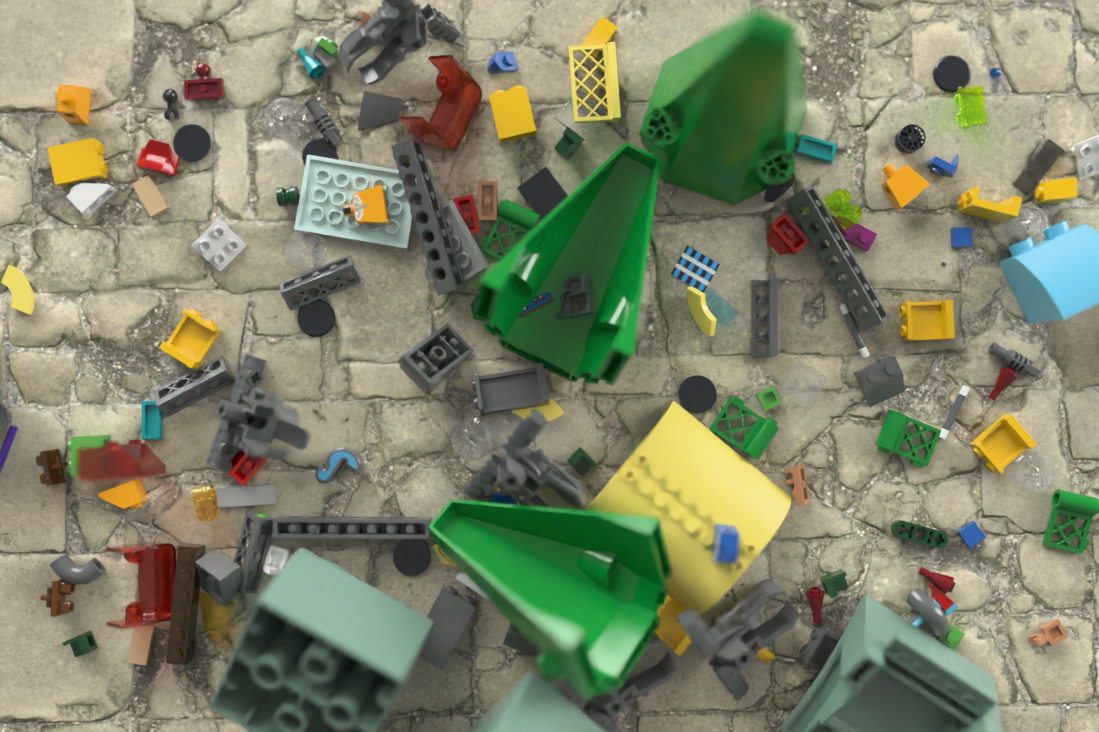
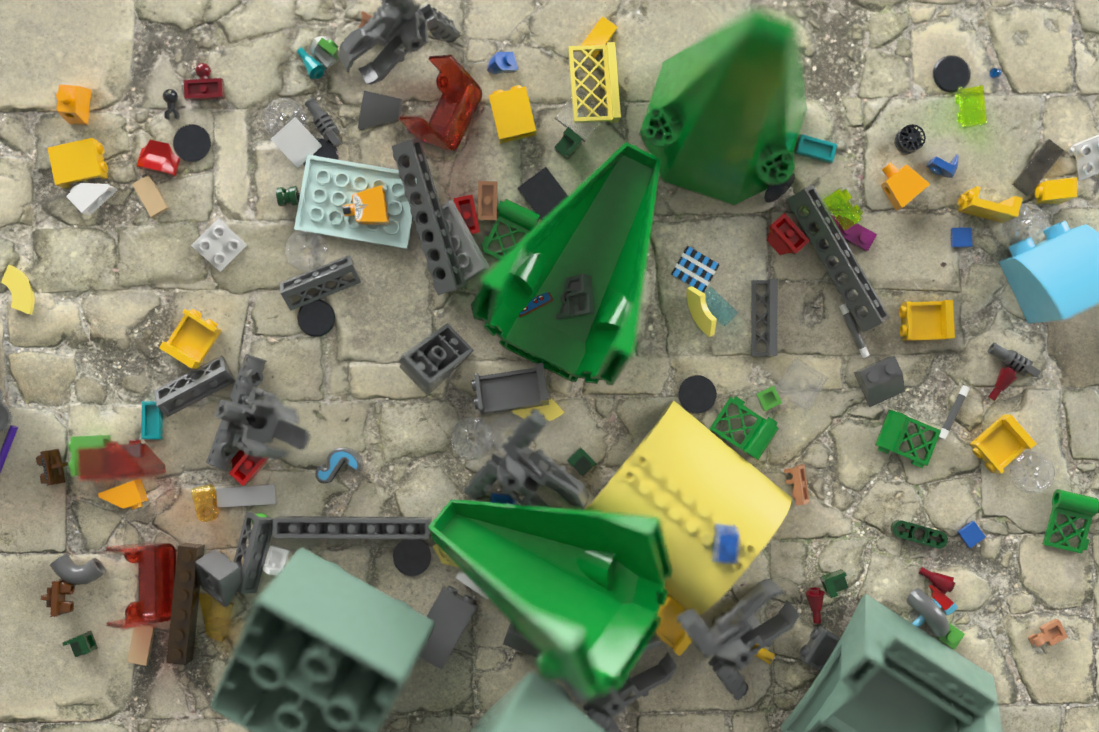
(296, 142): none -> white sticker

